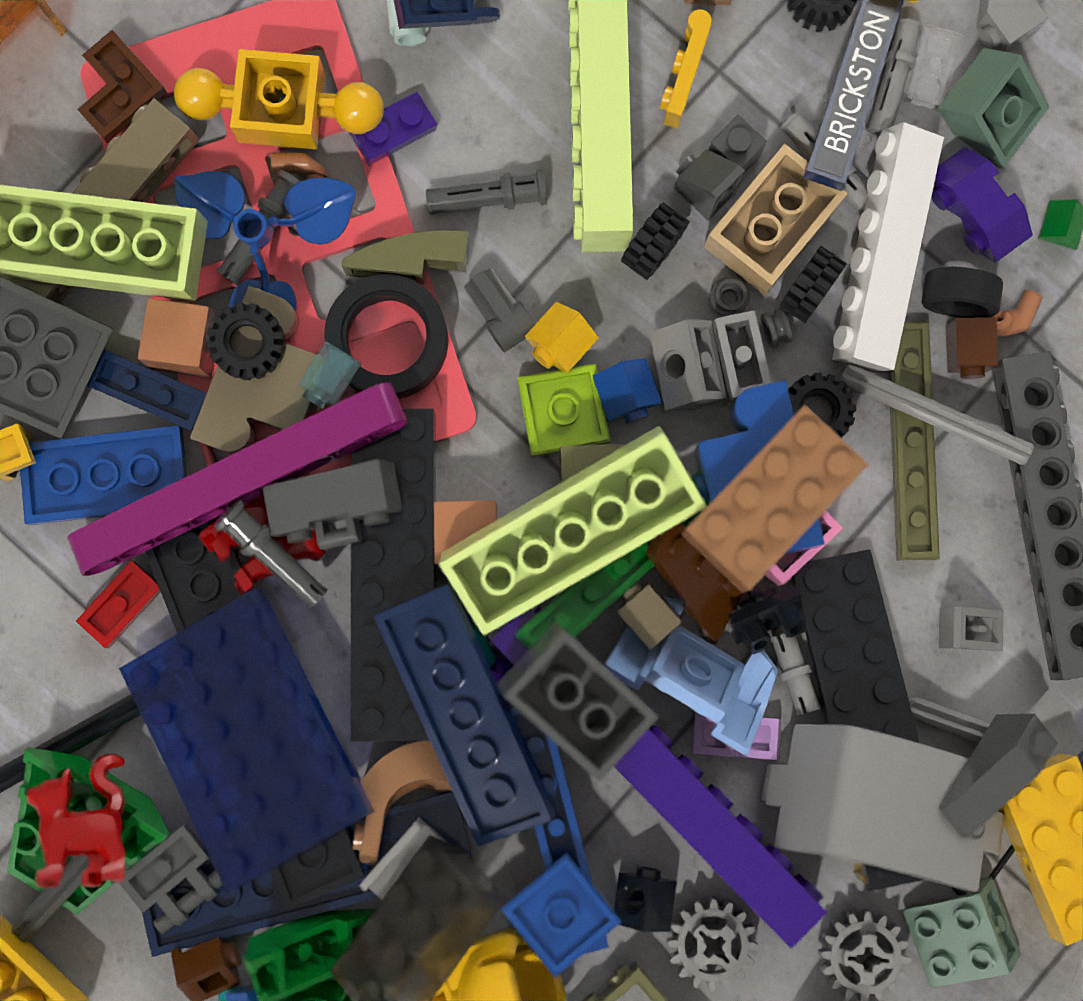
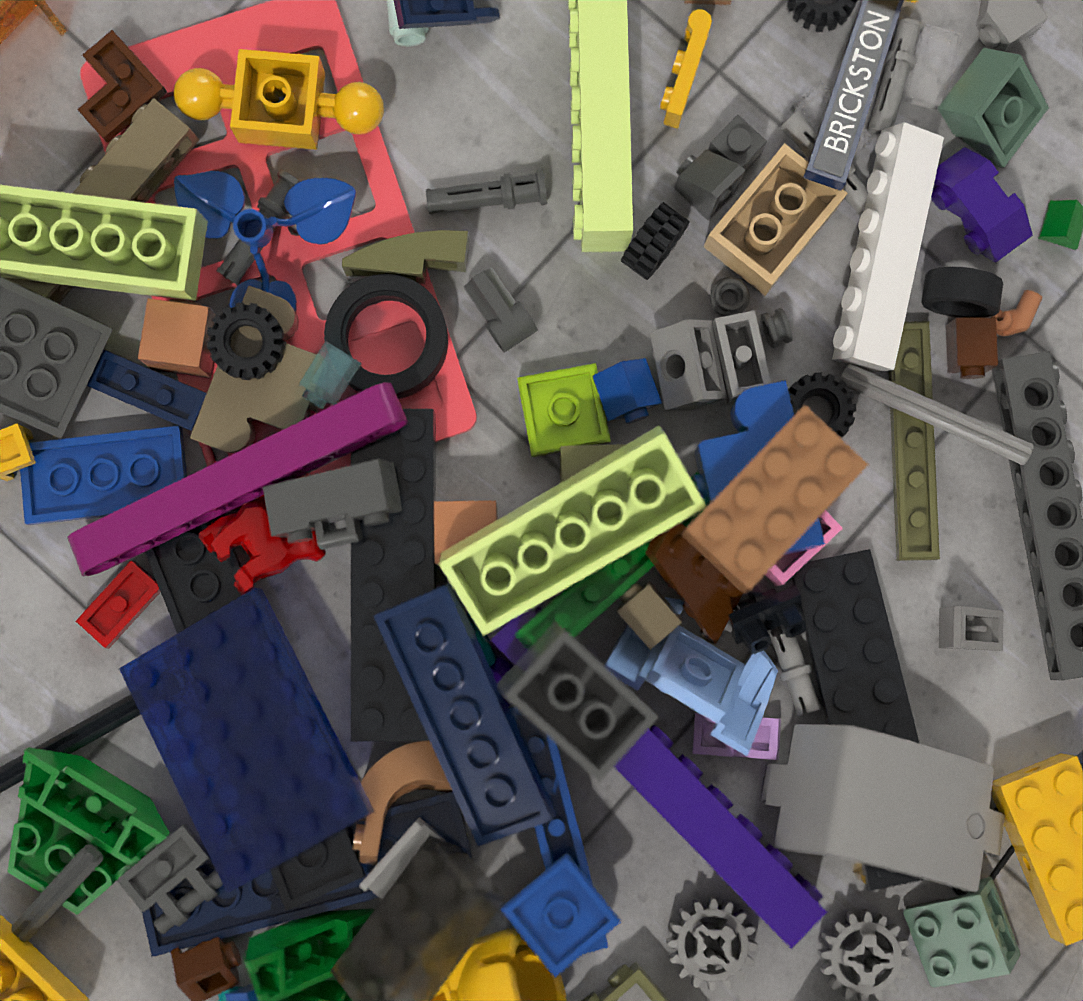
(81, 833): red animal -> none
(257, 541): dark grey pin -> none
(297, 163): nougat arm -> none
(400, 126): dark purple plate -> none
(561, 338): yellow brick -> none
(645, 900): black brick -> none
(812, 284): black tyre -> none
(948, 719): light grey axle -> none
(997, 770): dark grey slope -> none

